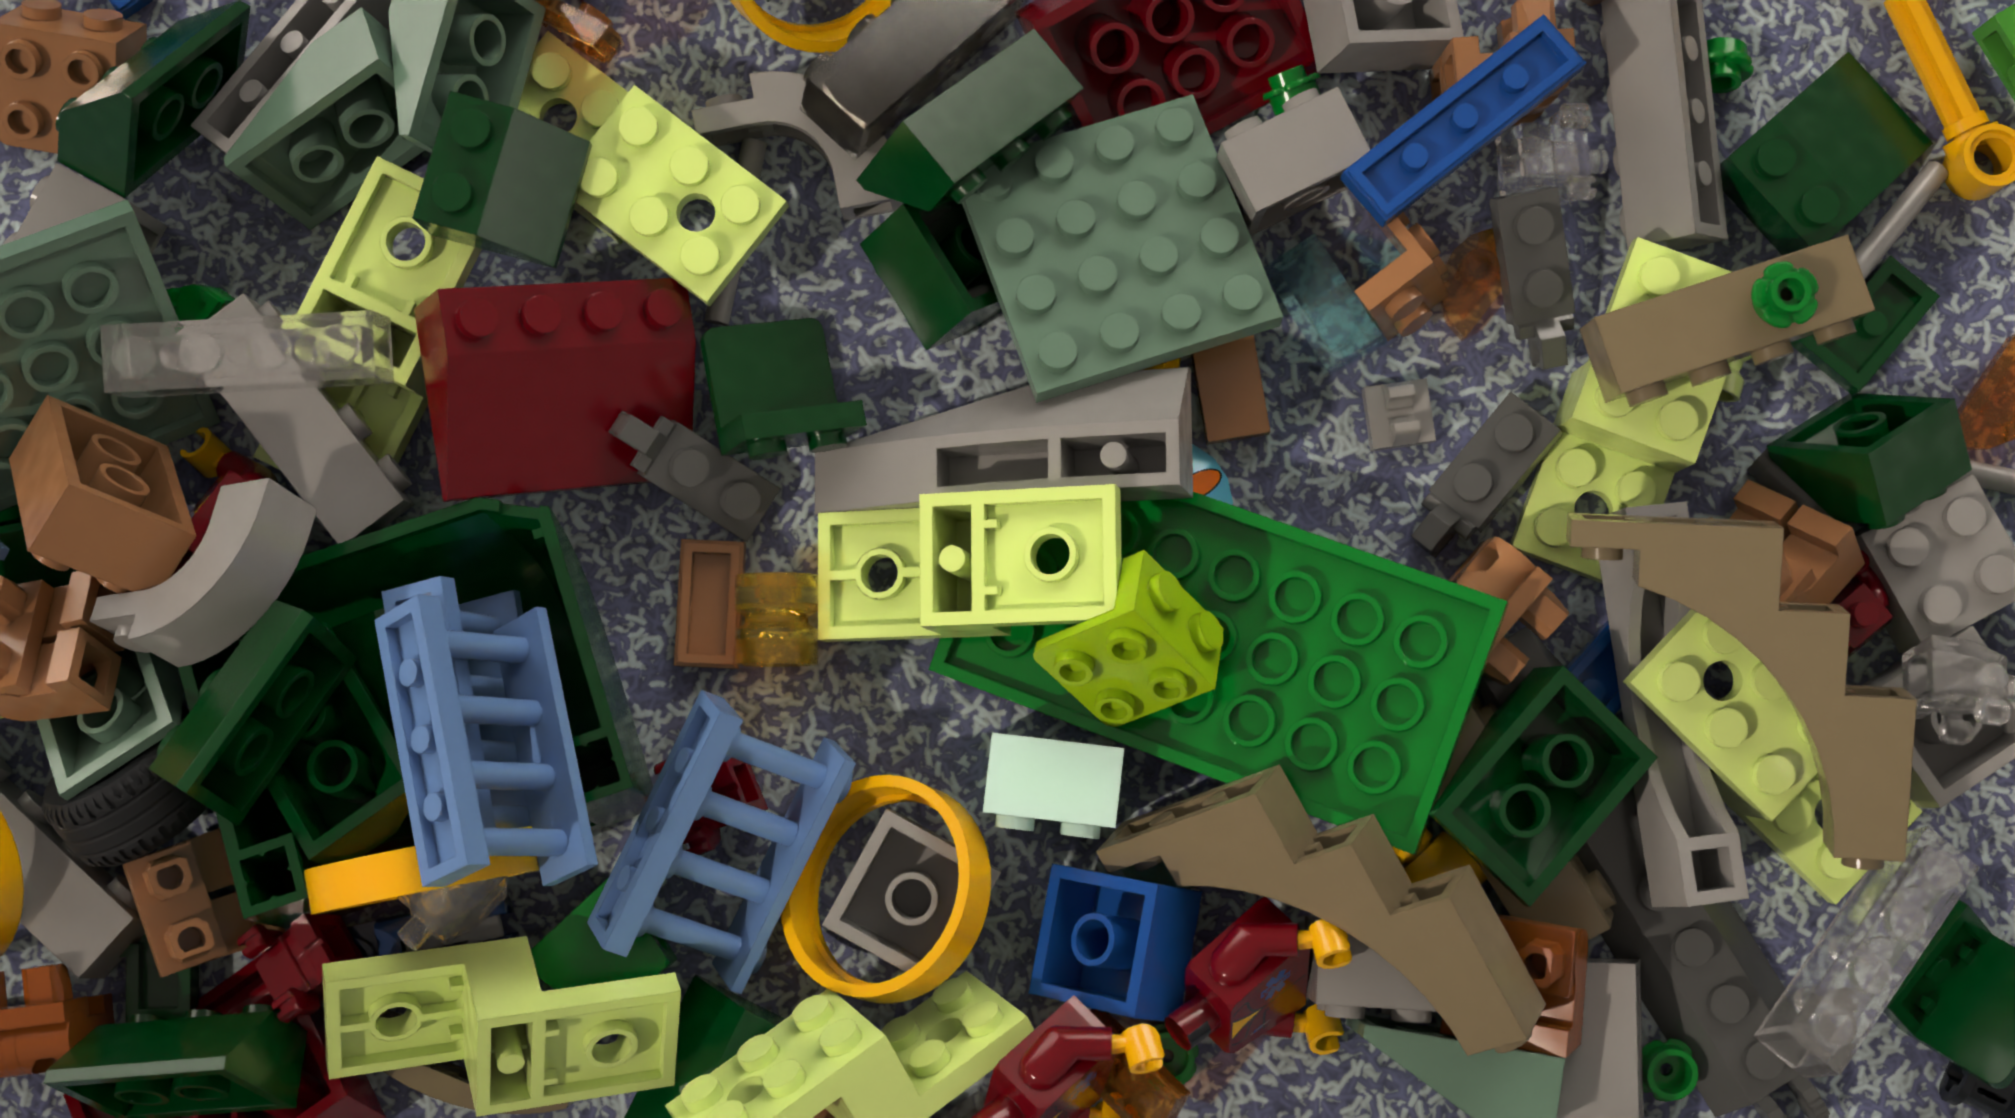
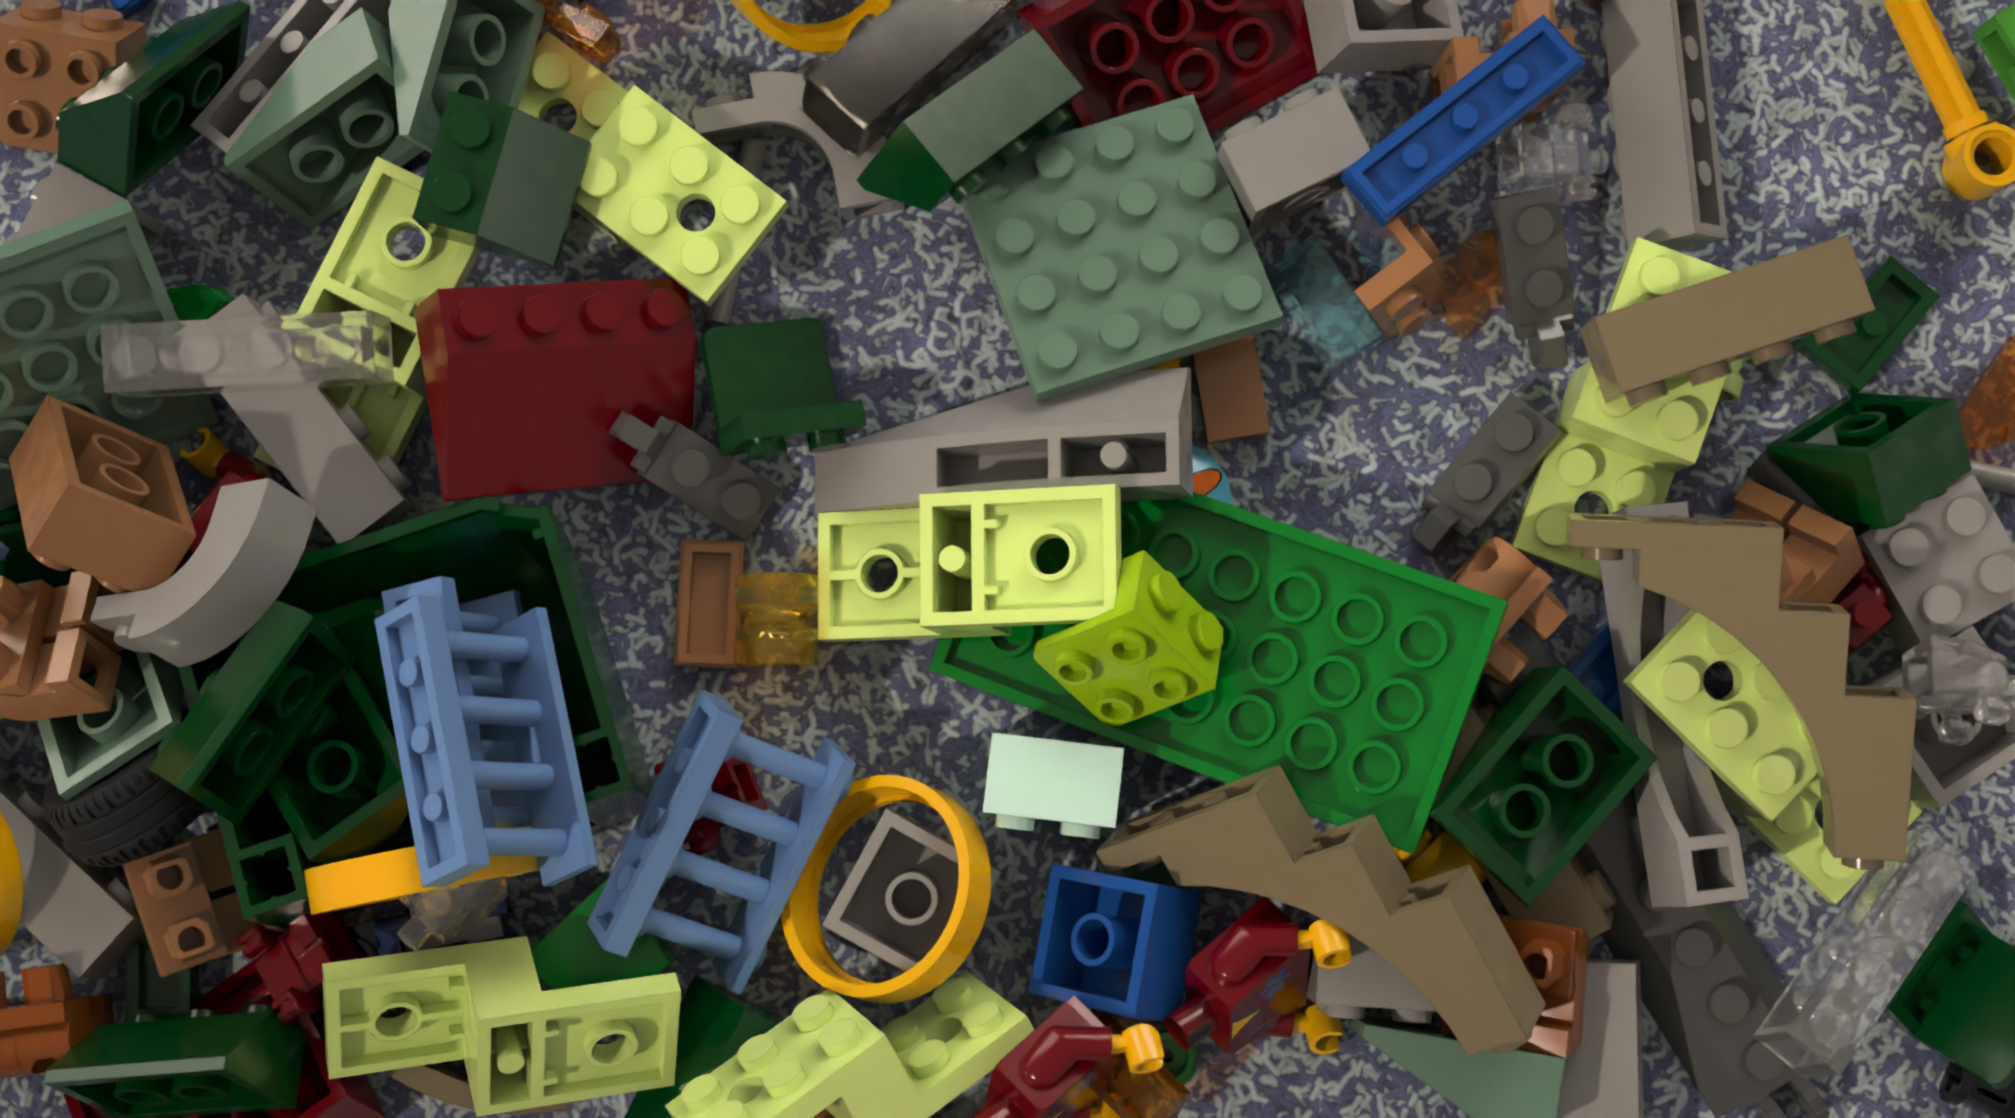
(933, 271): dark green slope -> none
(1287, 85): green plate -> none
(1398, 415): light grey tile -> none
(1683, 1071): green plate -> none
(1728, 63): green plate -> none
(1768, 301): green plate -> none
(1822, 158): dark green slope -> none
(1900, 216): light grey bar -> none

